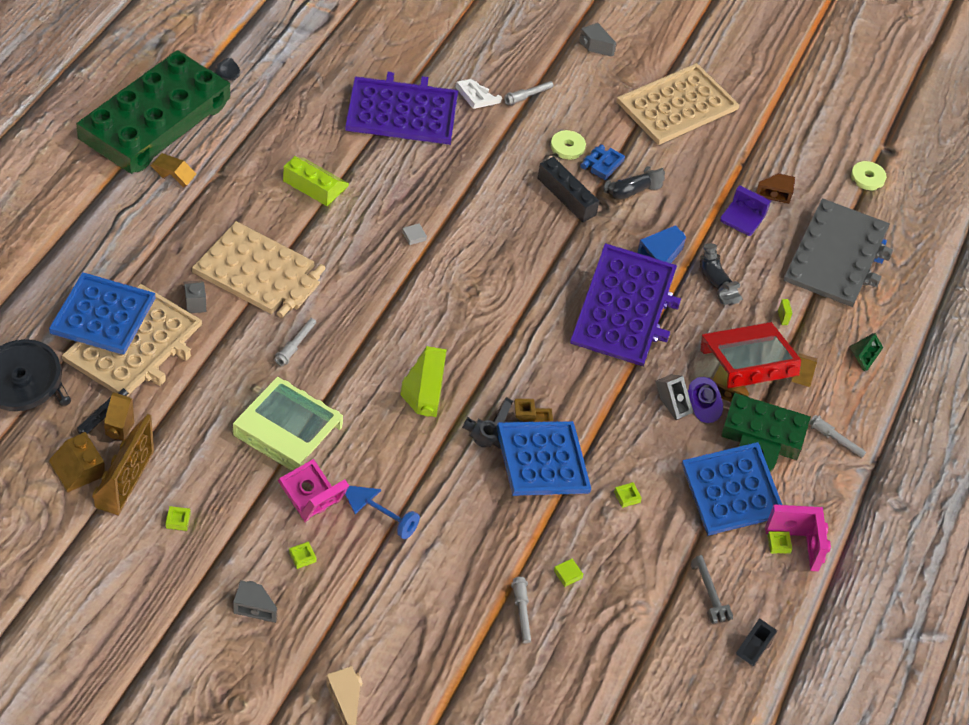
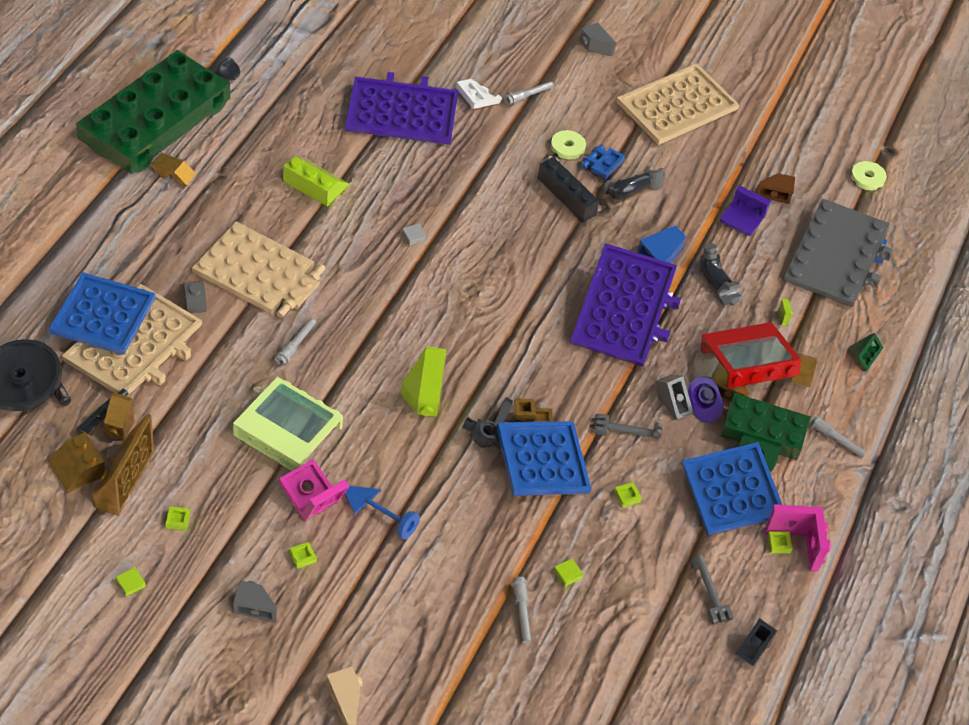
(130, 581): none -> lime tile
(602, 424): none -> dark grey hinge

